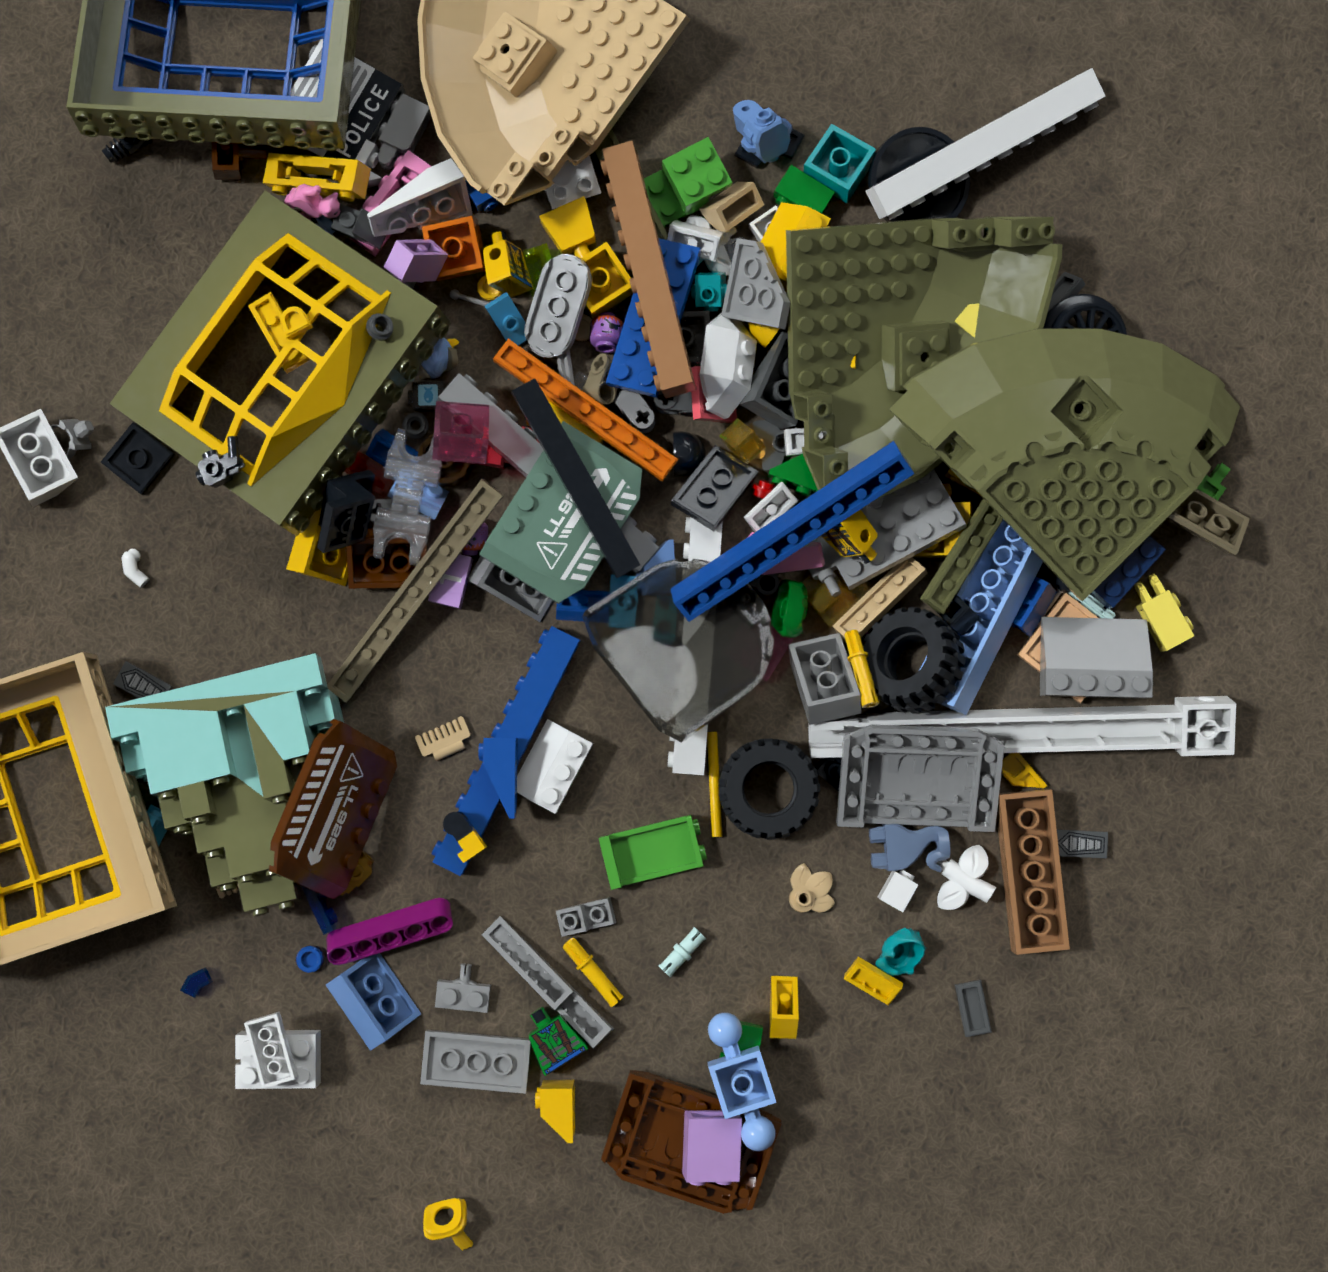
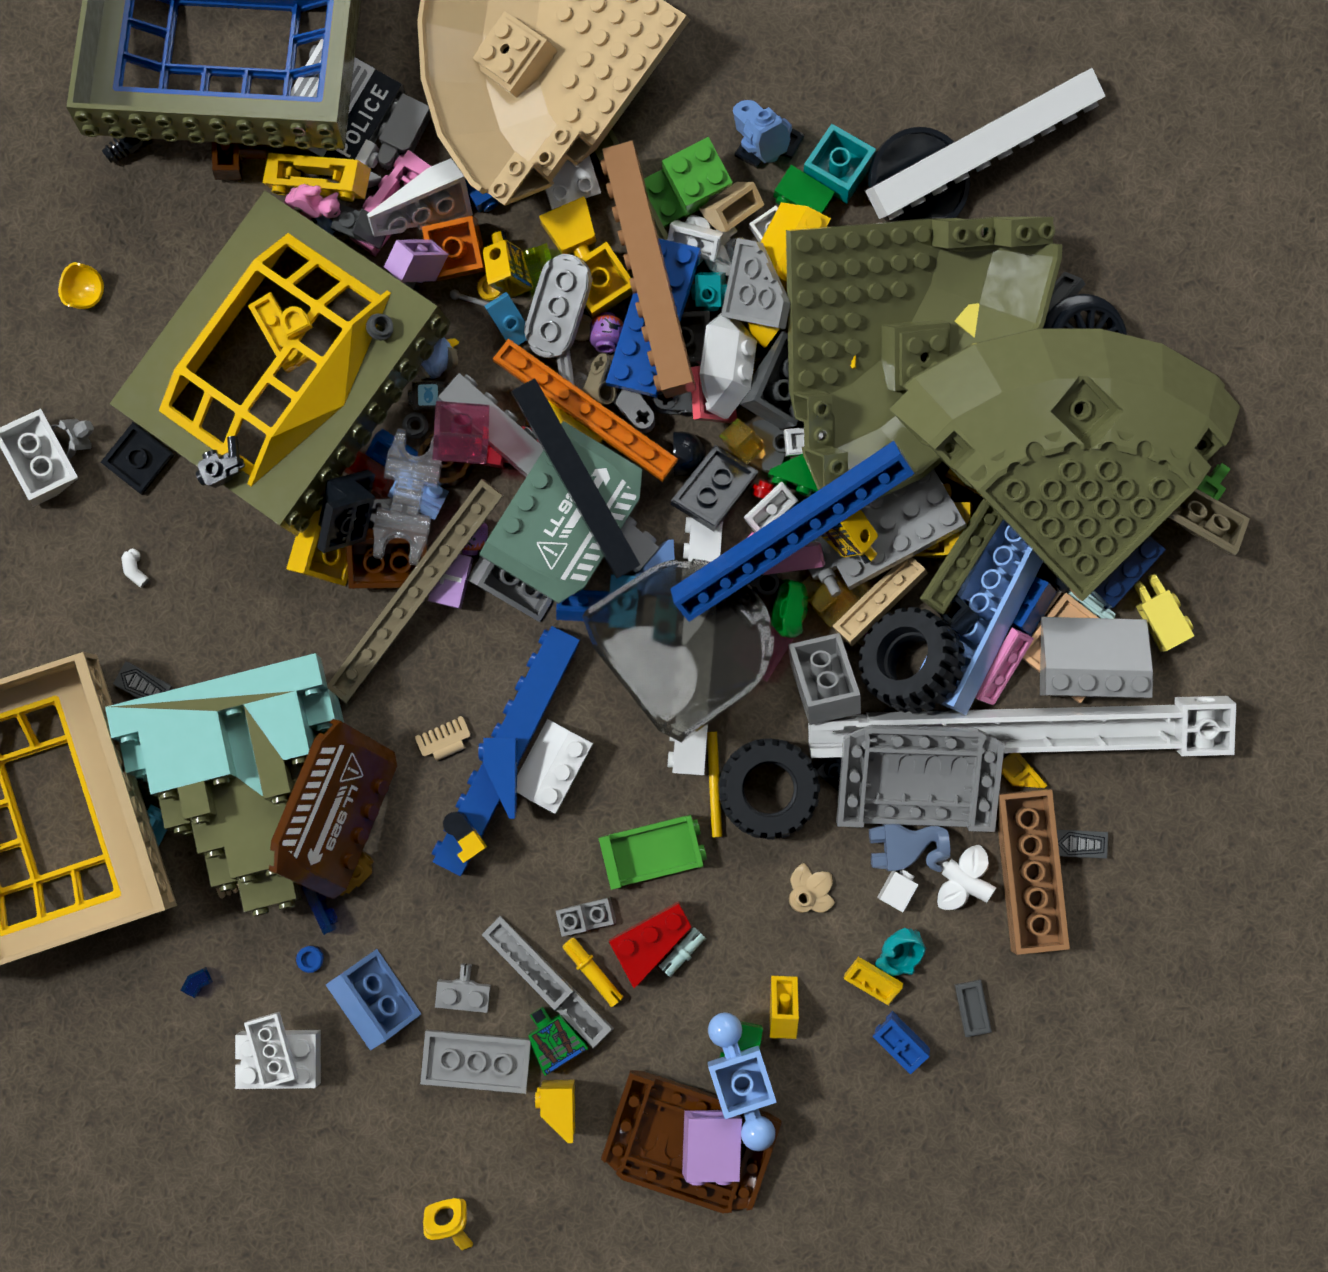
(80, 286): none -> yellow helmet
(389, 931): magenta beam -> none
(649, 941): none -> red wedge
(861, 670): yellow axle -> none
(901, 1043): none -> blue hinge
(1004, 665): none -> bright pink tile

